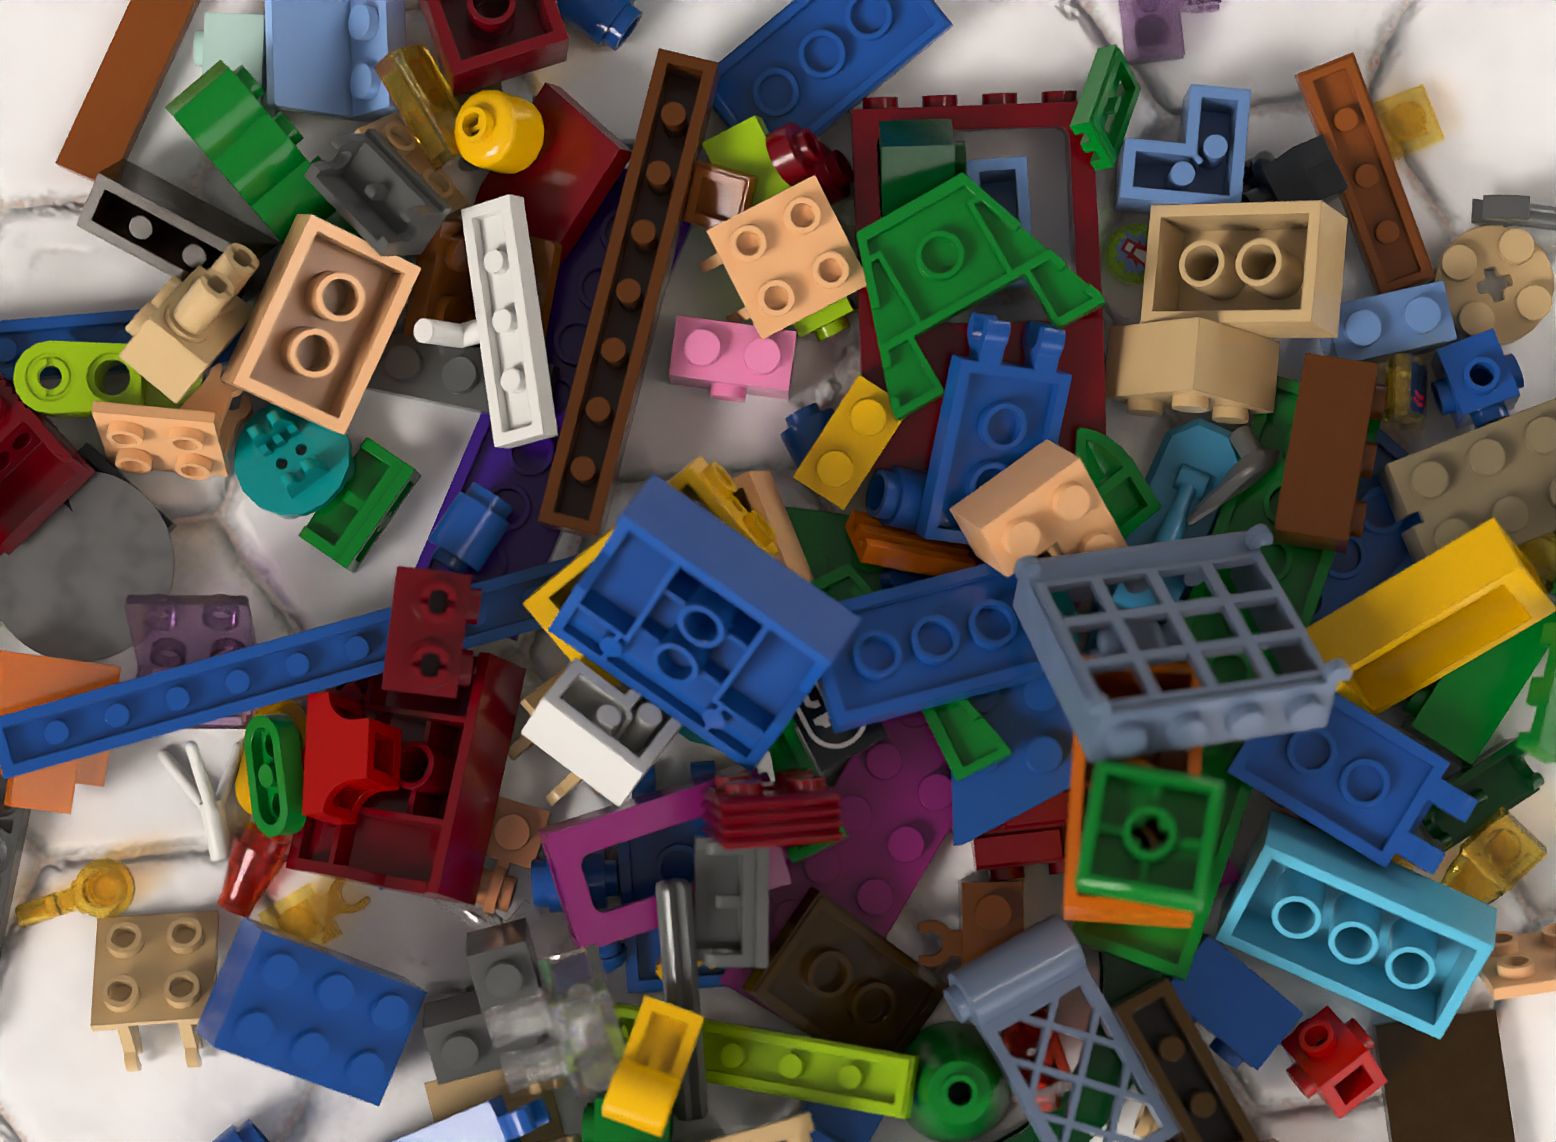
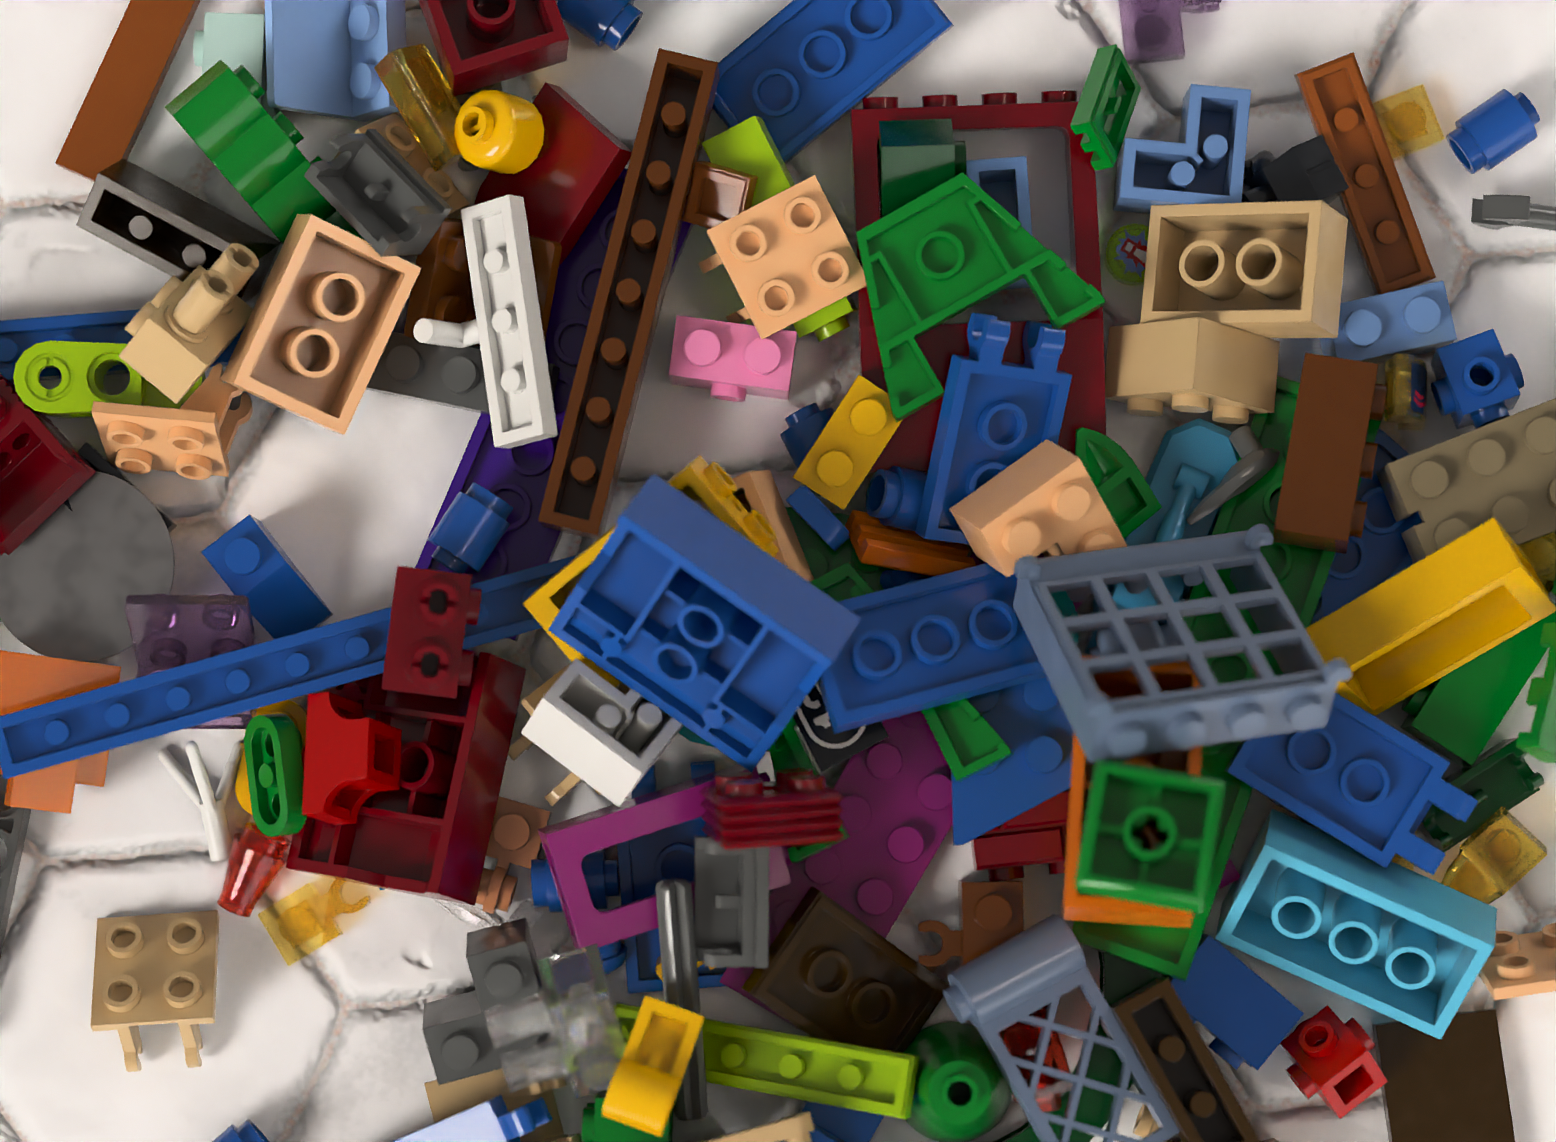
(101, 890): clear yellow plate -> none
(261, 570): none -> blue slope
(308, 480): teal plate -> none
(310, 1011): blue brick -> none
(363, 508): green hinge -> none
(800, 156): dark red plate -> none
(818, 517): none -> blue tile
(1494, 131): none -> blue brick
(1510, 255): tan plate -> none

